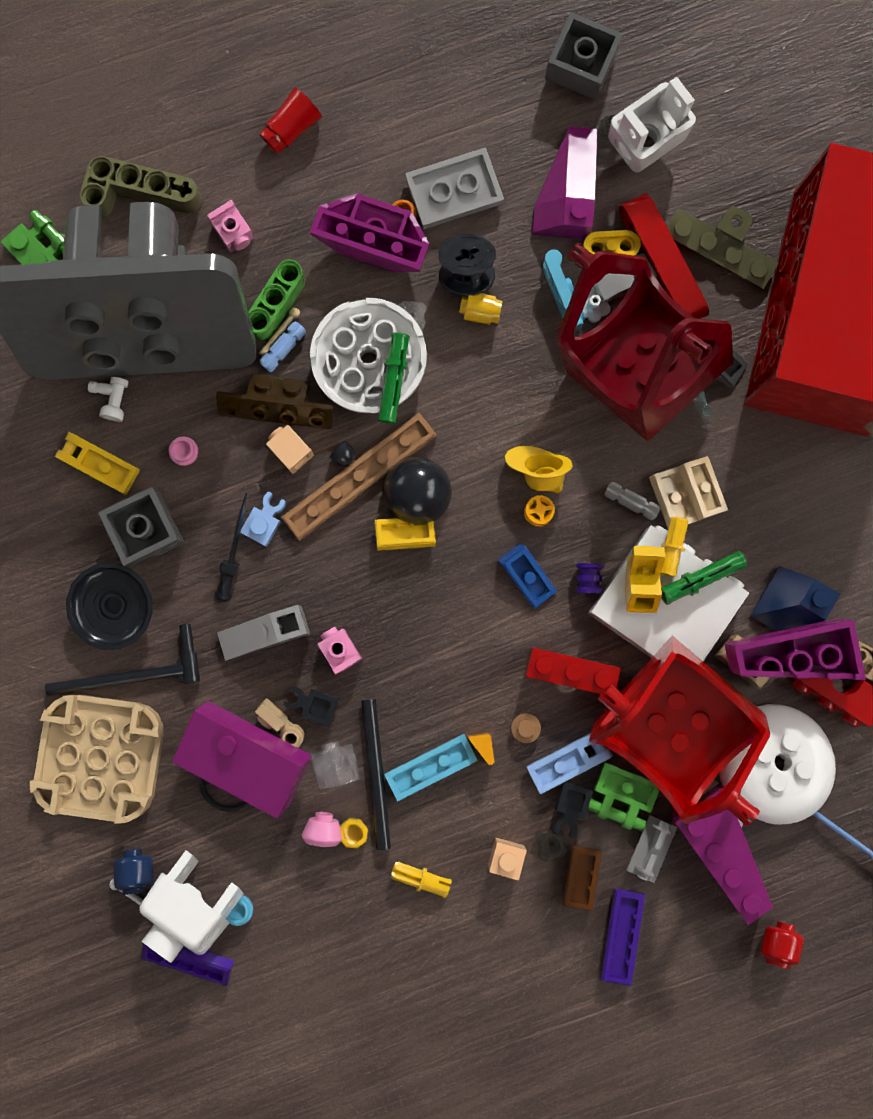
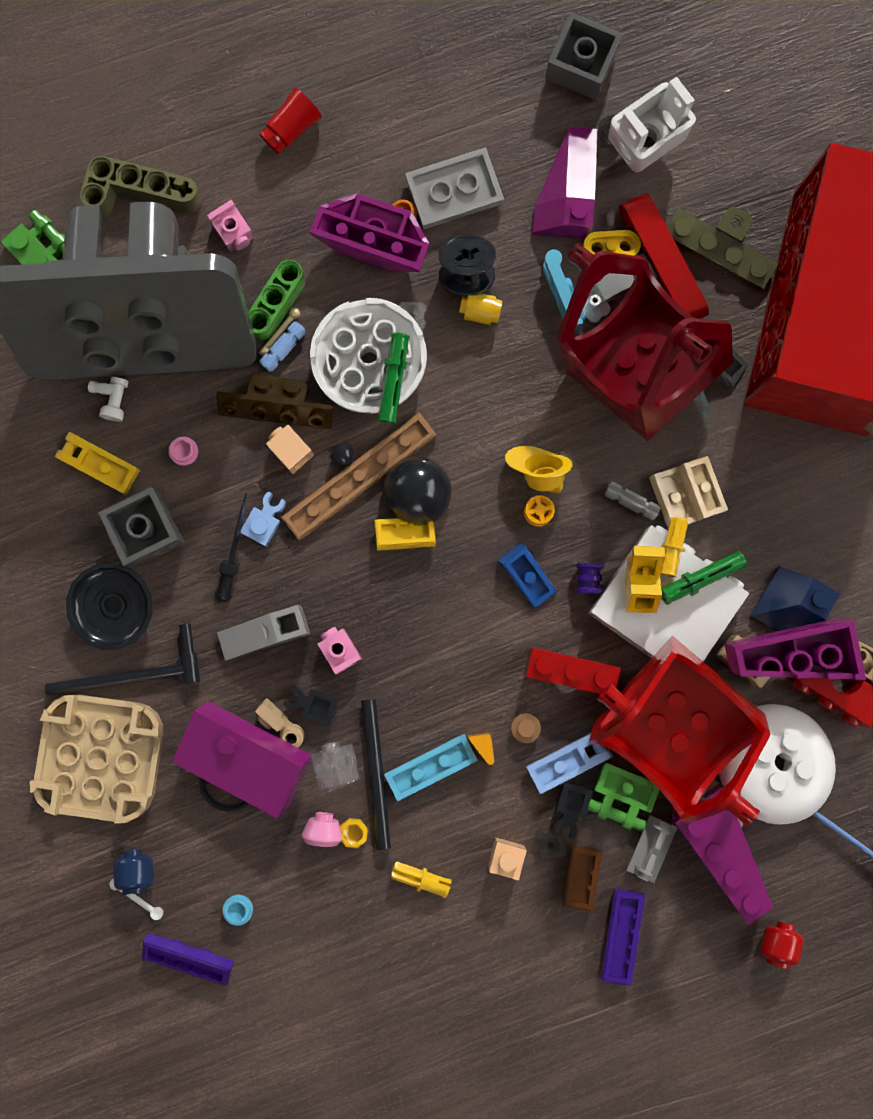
(181, 913): white piece -> none

